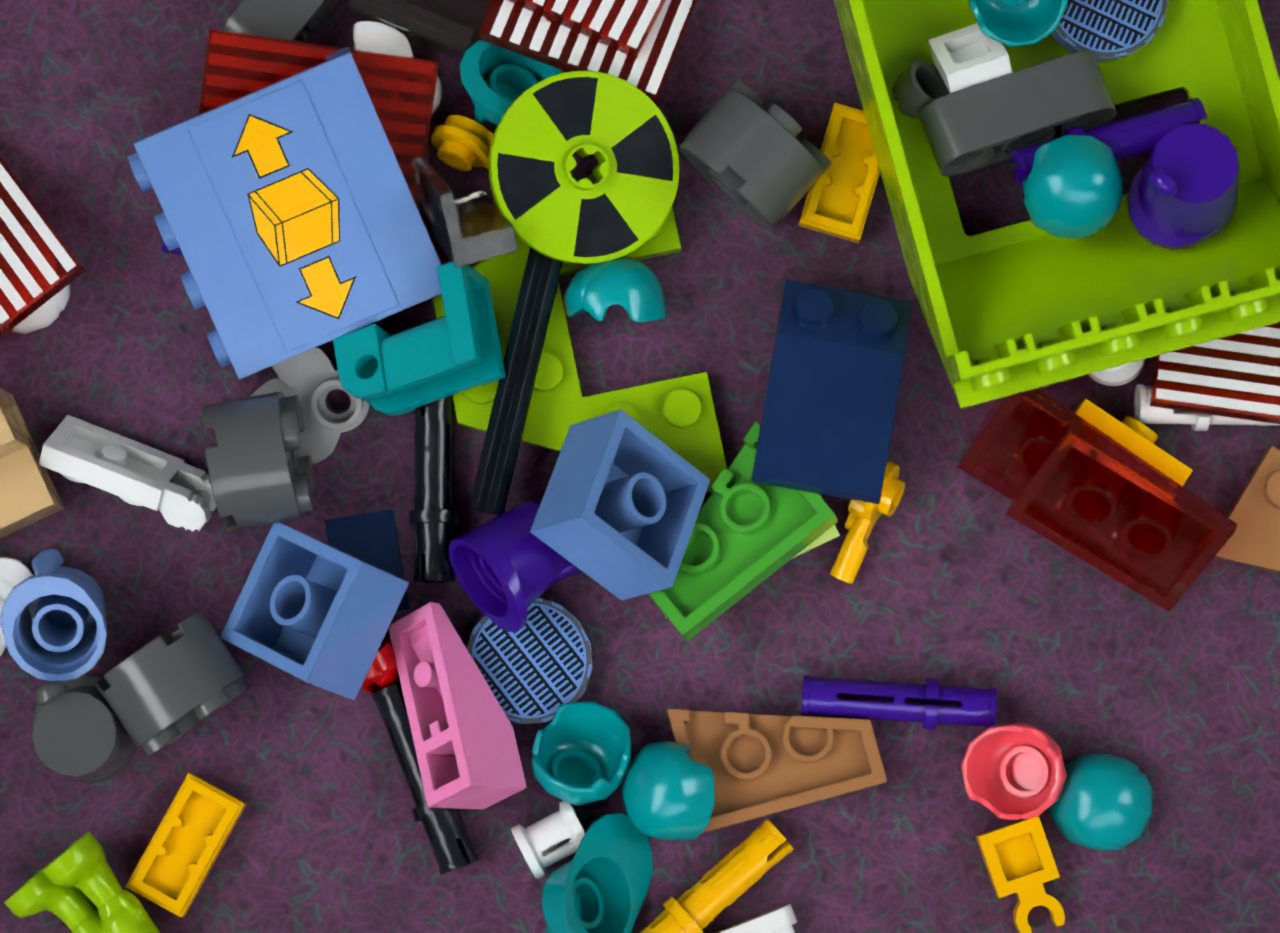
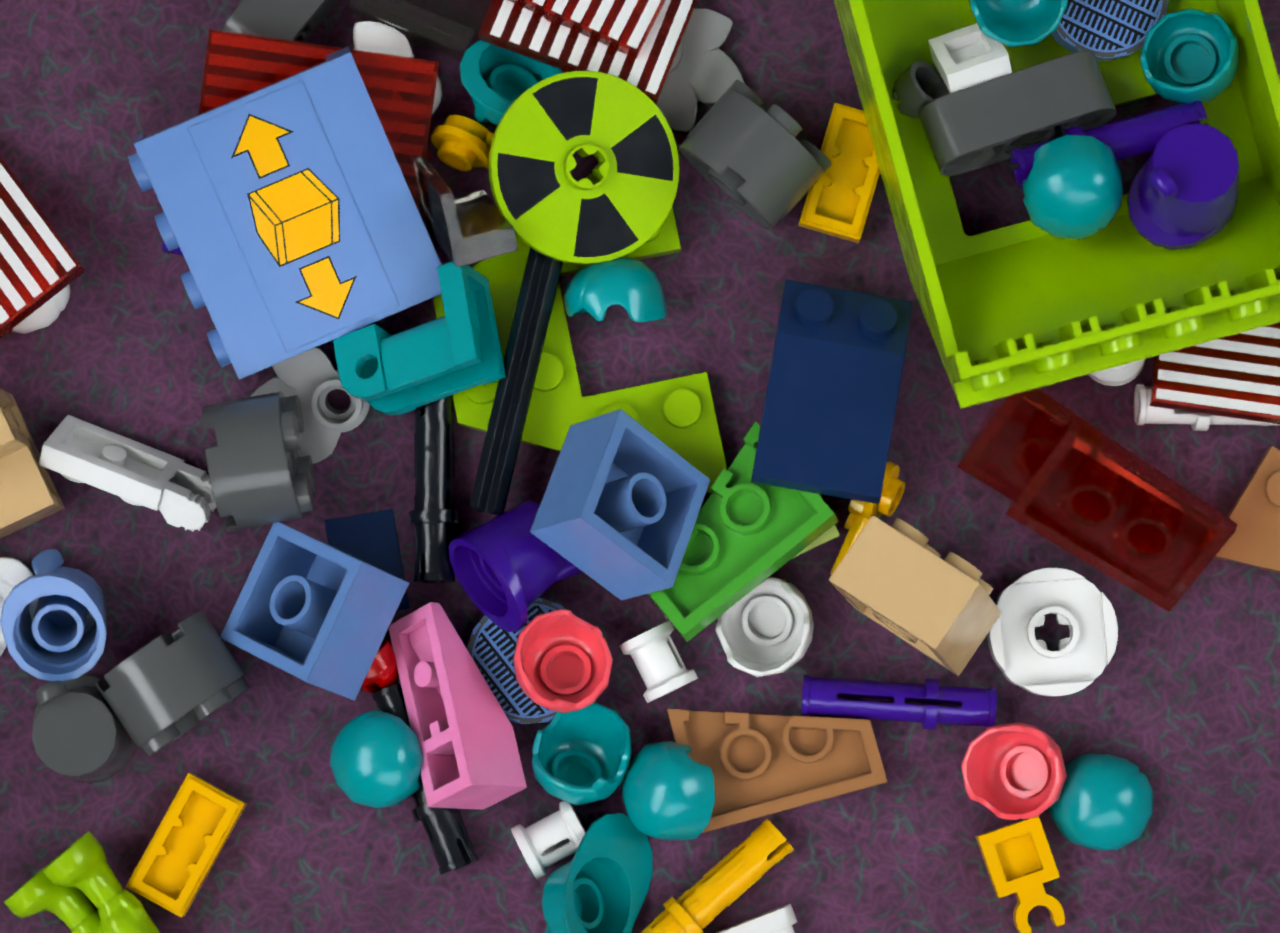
(376, 760): none -> teal hair
(562, 661): none -> coral hair
(658, 661): none -> white bush
(699, 70): none -> light grey plate
(767, 629): none -> white hair
(916, 594): none -> tan brick
(1079, 657): none -> white plate
(1136, 438): yellow plate -> none
(1190, 56): none -> teal hair

